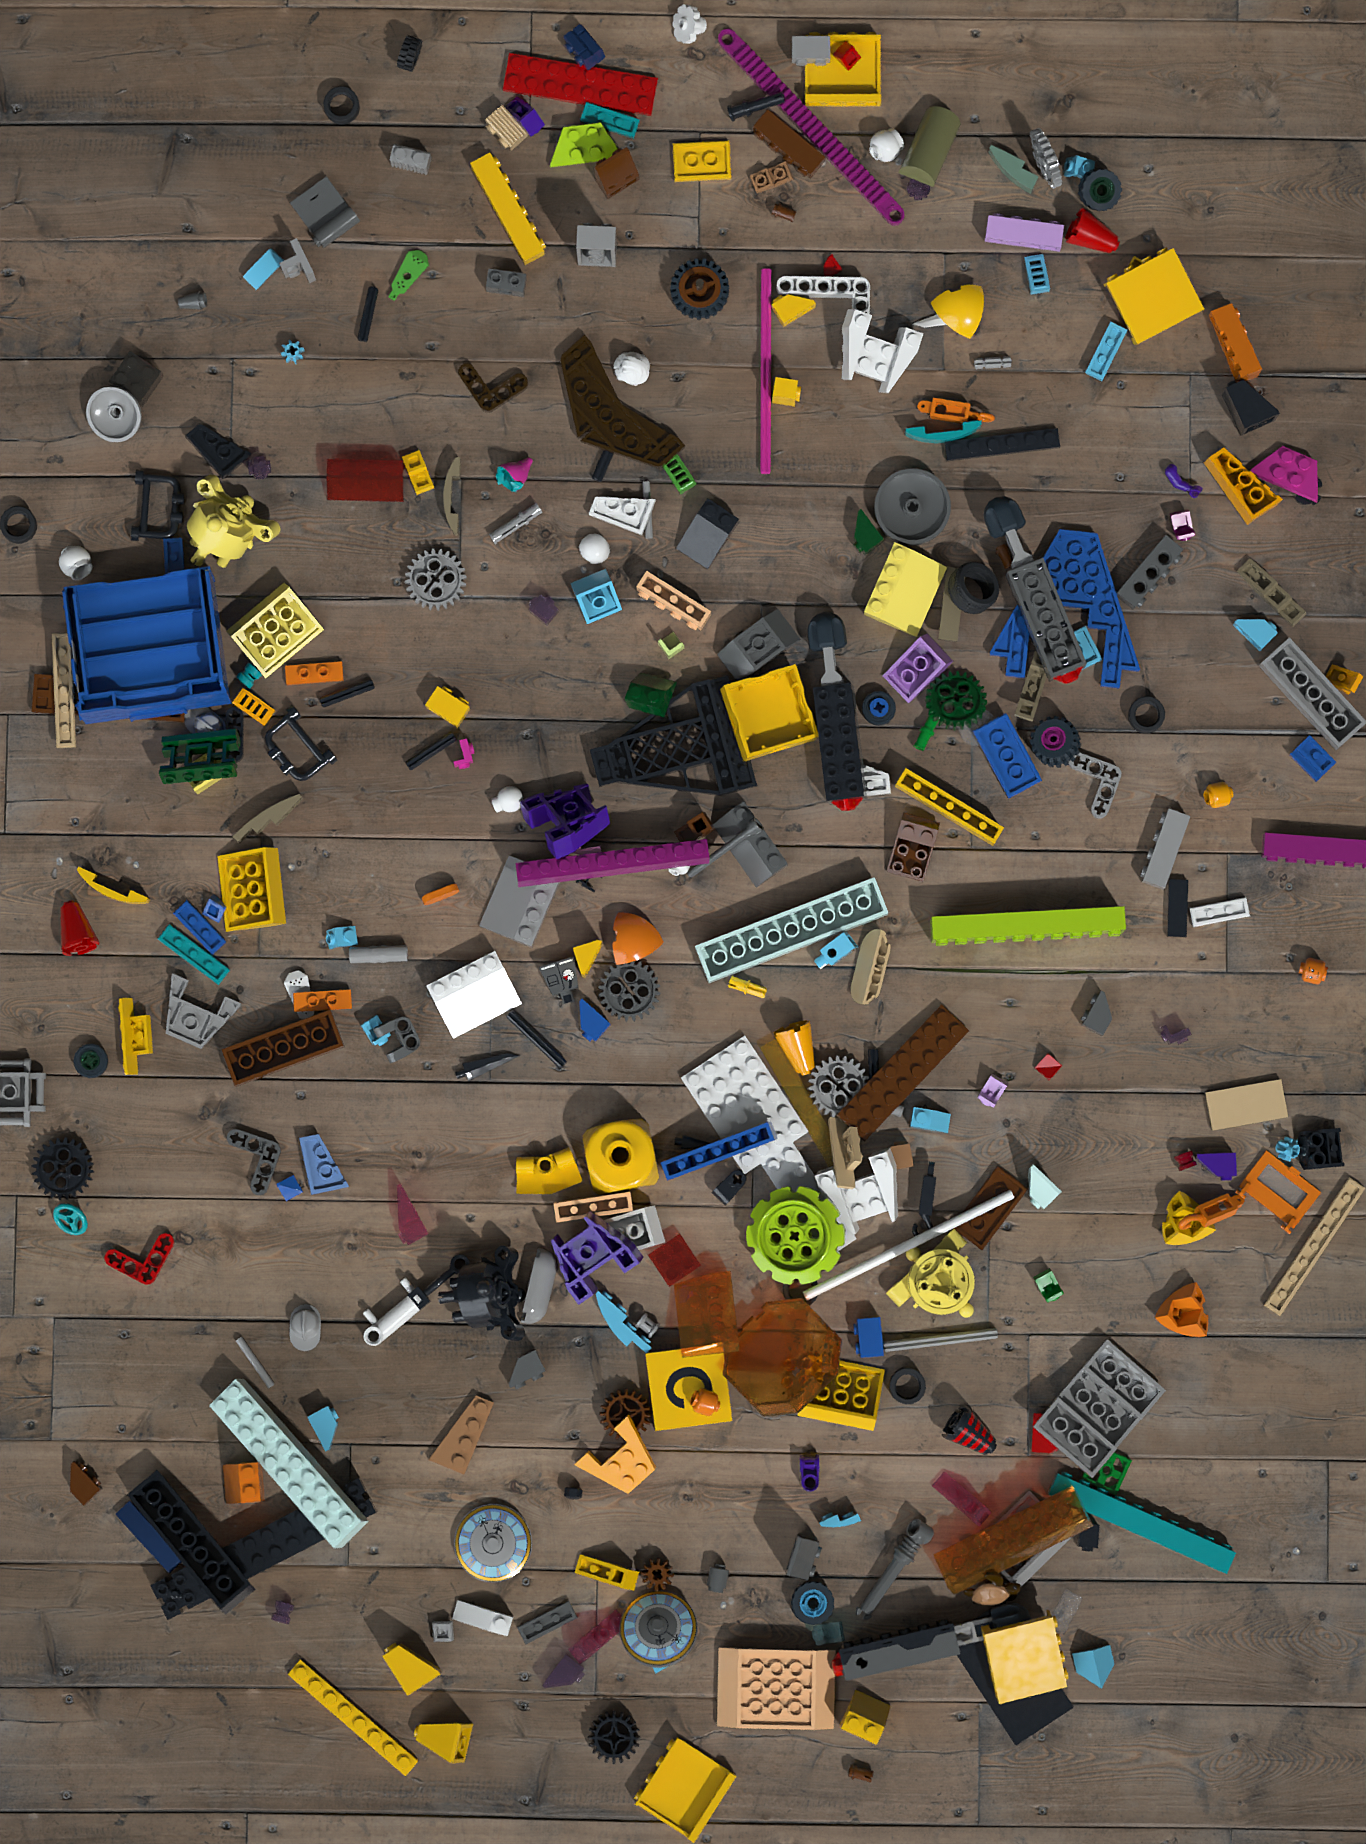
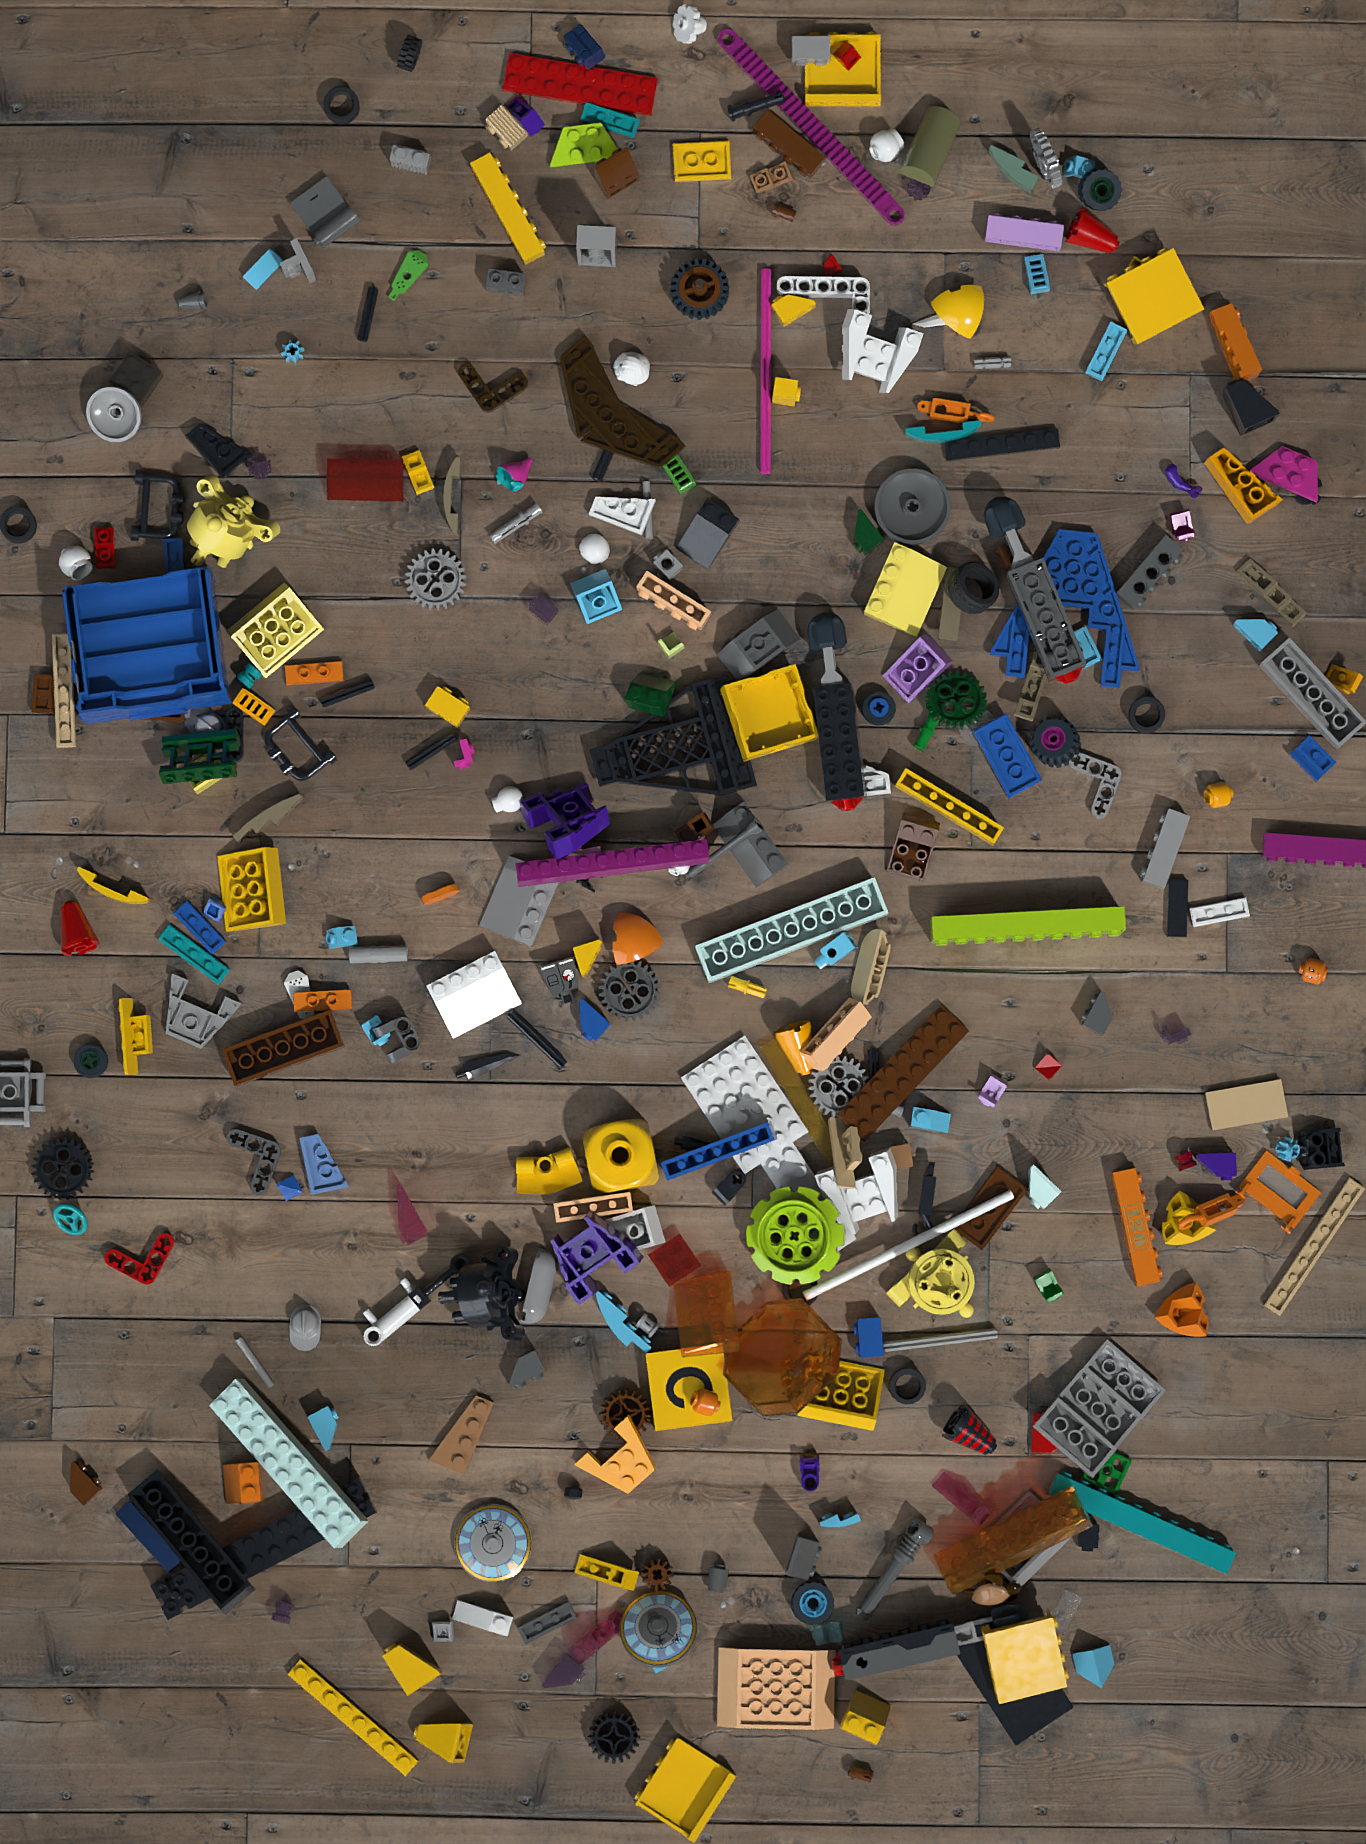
(105, 548): none -> red slope
(671, 572): none -> light grey brick
(836, 1034): none -> light nougat brick
(1135, 1227): none -> orange brick

